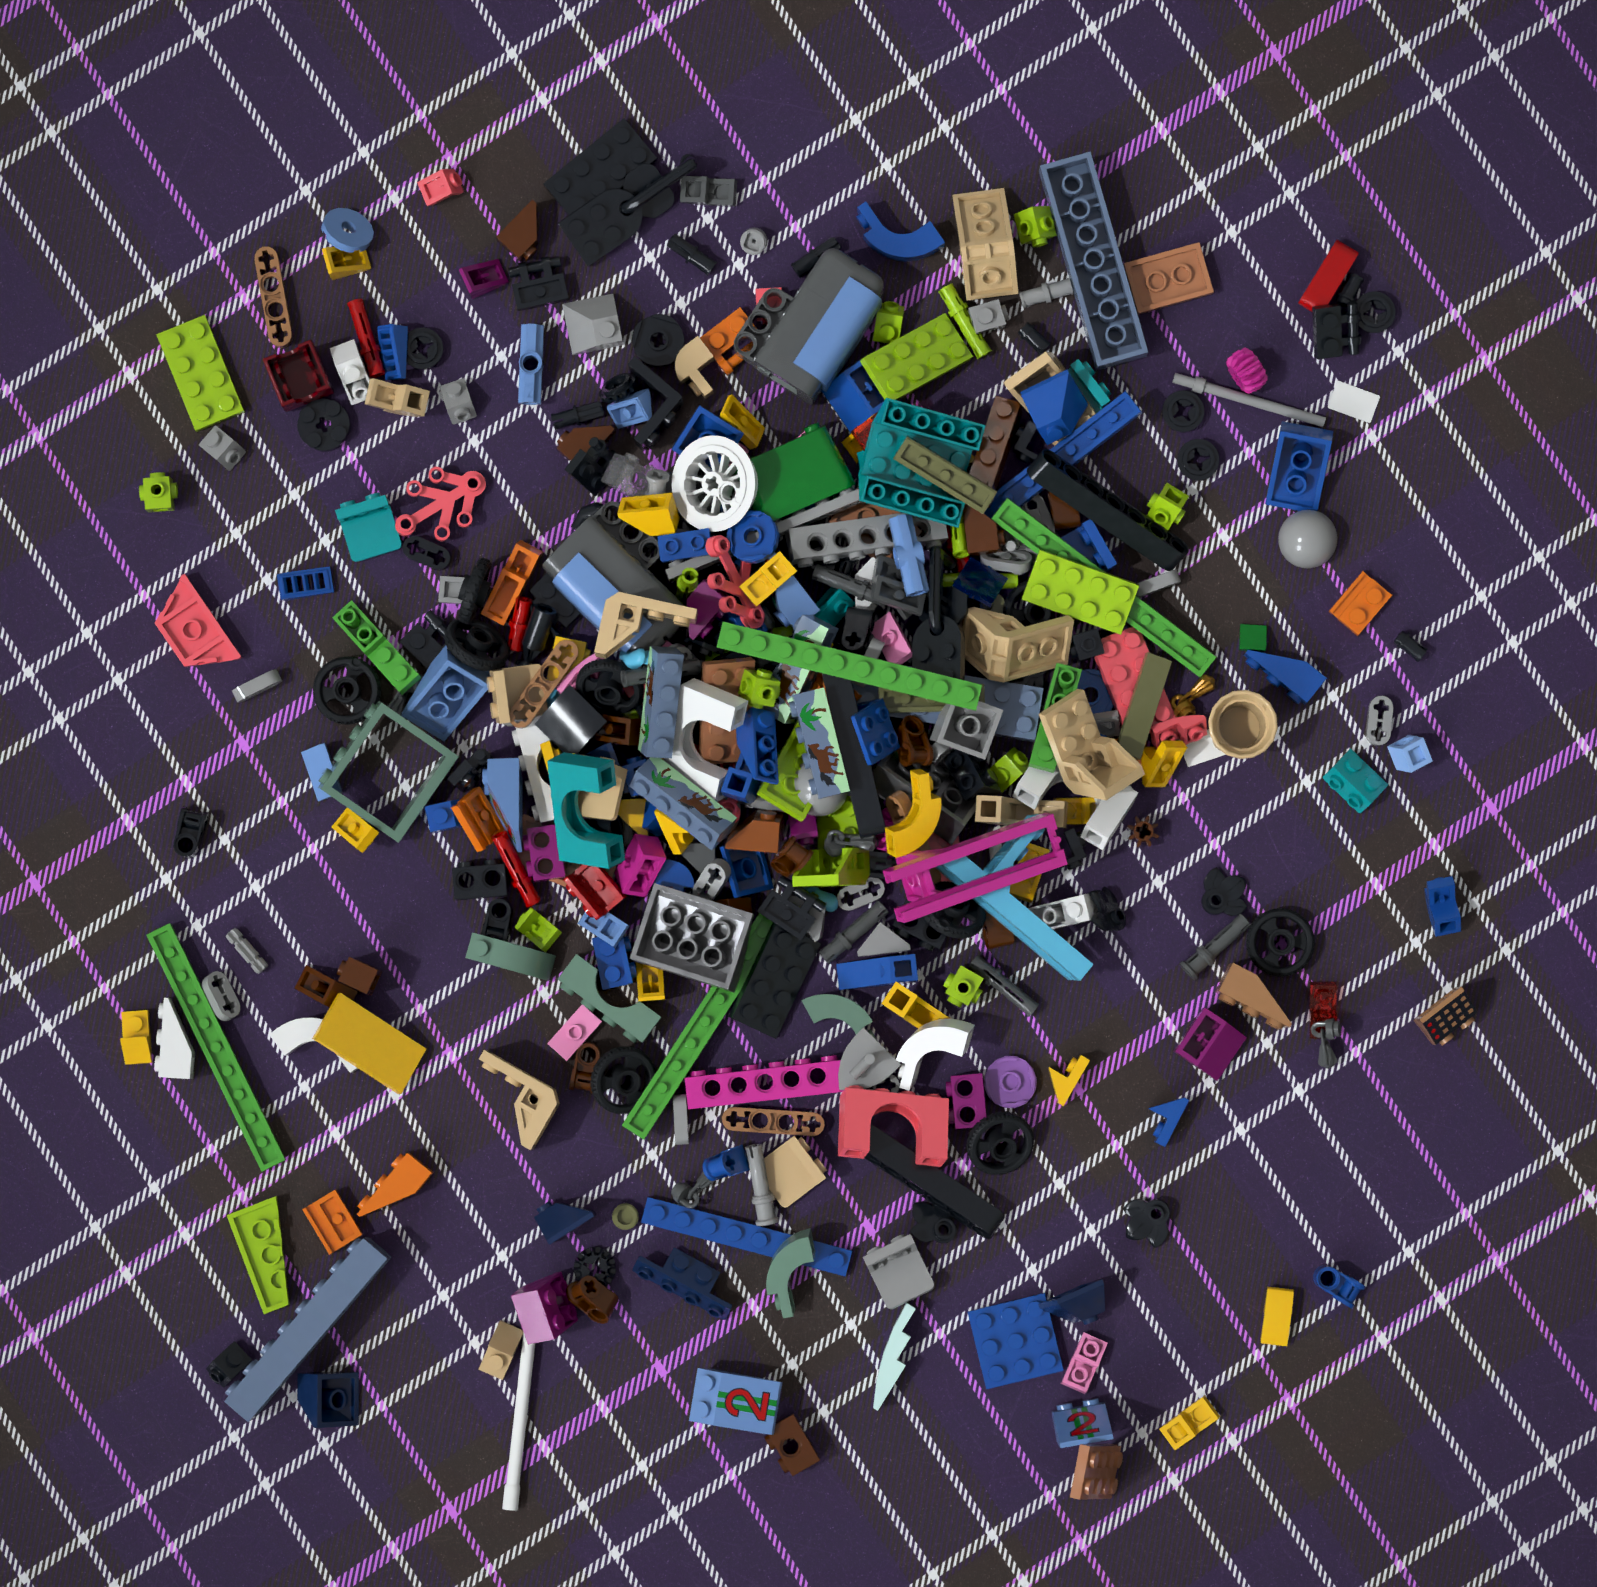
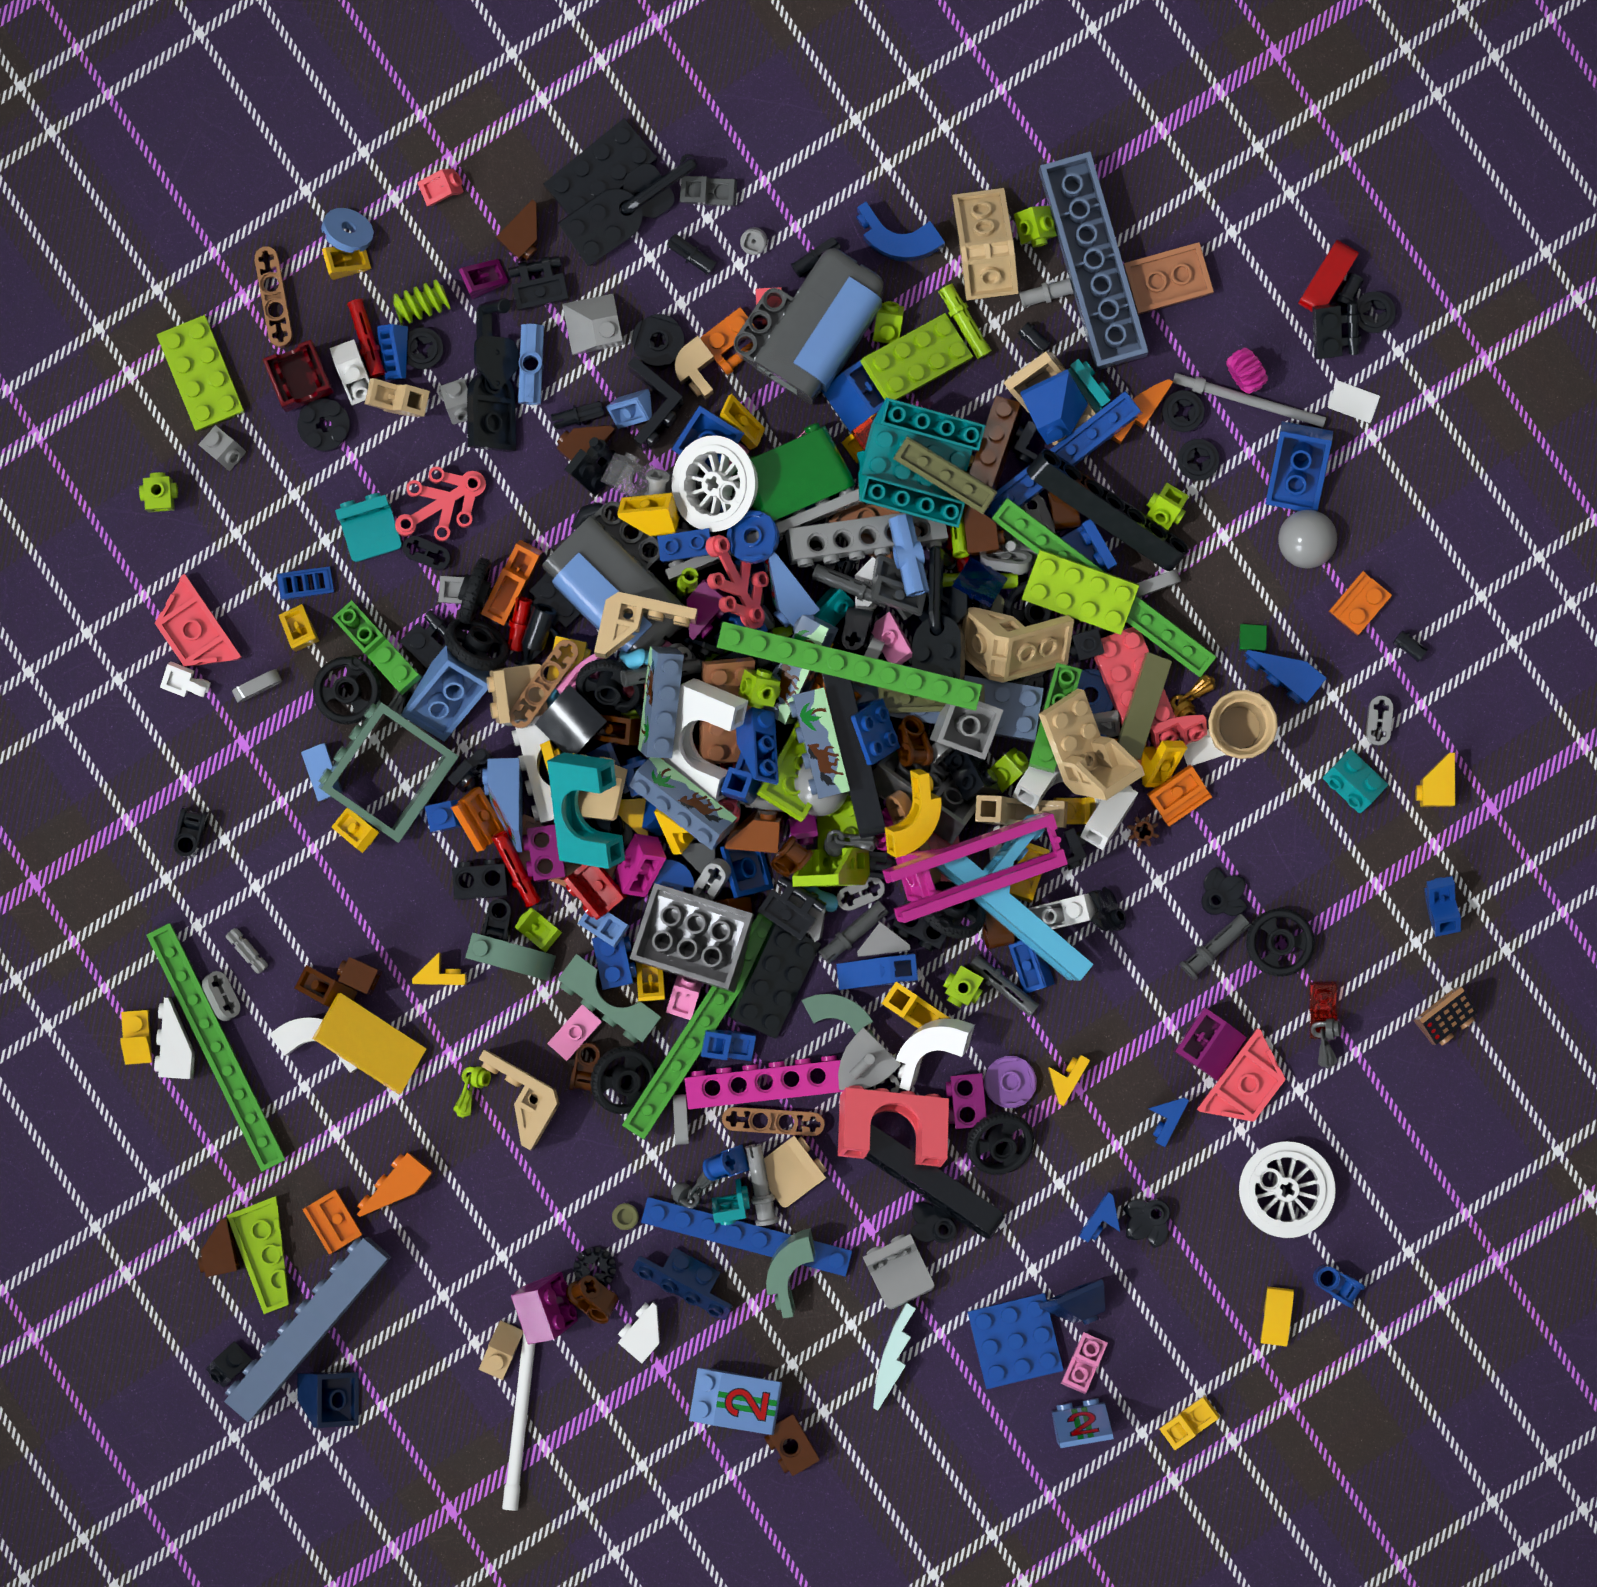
(180, 681): none -> white plate
(219, 1252): none -> reddish brown slope
(298, 628): none -> yellow slope
(420, 302): none -> lime piece
(431, 974): none -> yellow slope
(479, 1078): none -> lime piece
(490, 393): none -> black plate
(561, 1219): dark blue slope -> none
(618, 387): black gear -> none
(643, 1335): none -> white slope
(684, 997): none -> bright pink bracket
(728, 1044): none -> blue slope
(731, 1207): none -> teal bracket
(768, 579): yellow slope -> none
(988, 316): light grey bracket -> none
(1031, 968): none -> blue slope
(1096, 1471): nougat plate -> none
(1104, 1212): none -> blue slope
(1147, 403): none -> orange slope
(1179, 795): none -> orange plate
(1246, 1082): none -> coral wing
(1247, 990): medium nougat slope -> none
(1253, 1174): none -> white piece
(1409, 753): light blue brick -> none
(1438, 785): none -> yellow slope

